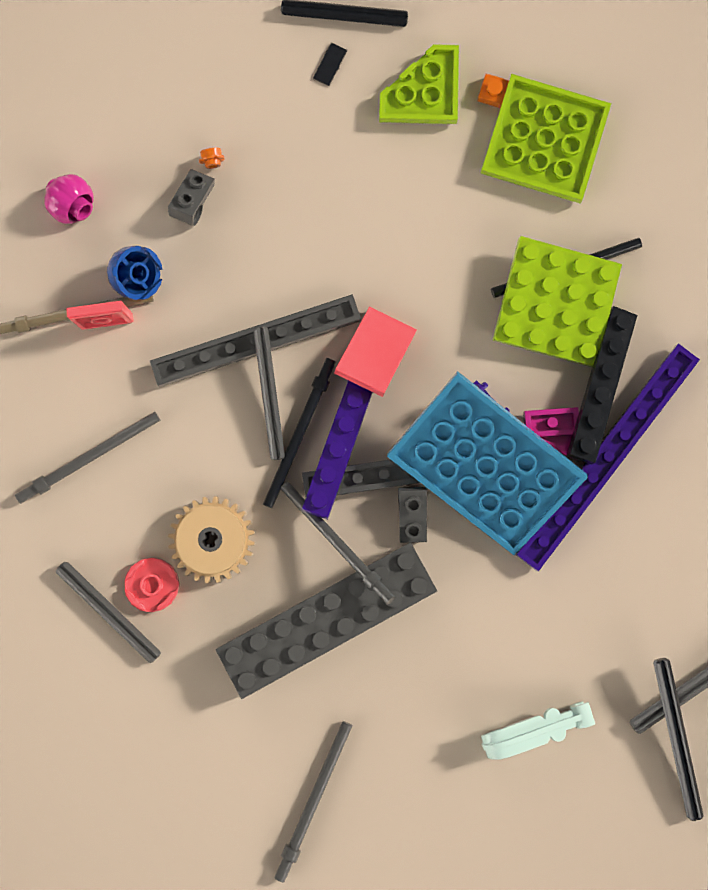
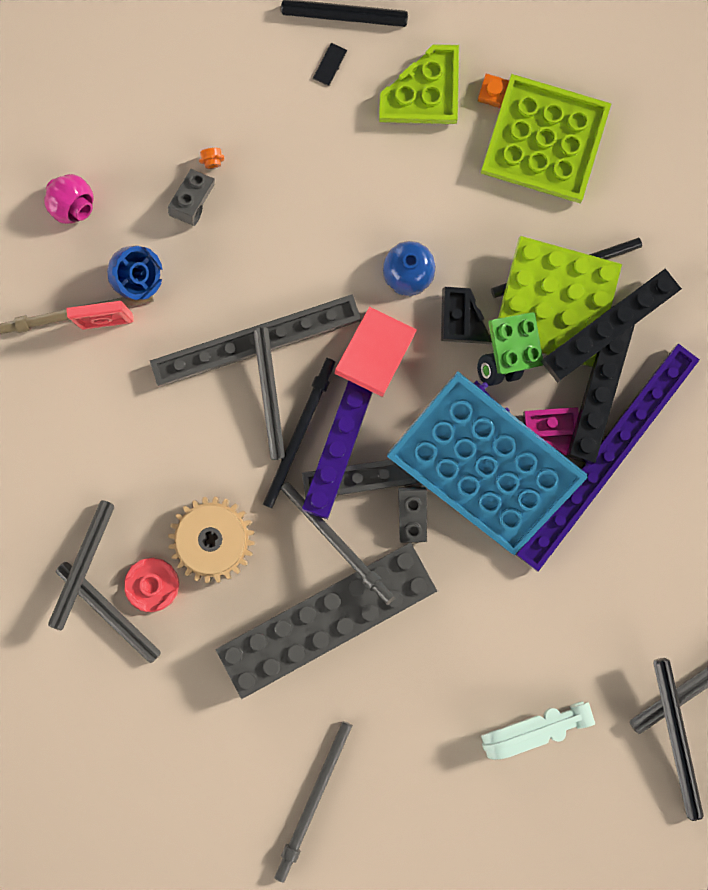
(43, 483): dark grey bar -> none
(81, 565): none -> dark grey axle
(409, 268): none -> blue cylinder
(462, 318): none -> black wing
(514, 347): none -> bright green plate
(610, 325): none -> black plate

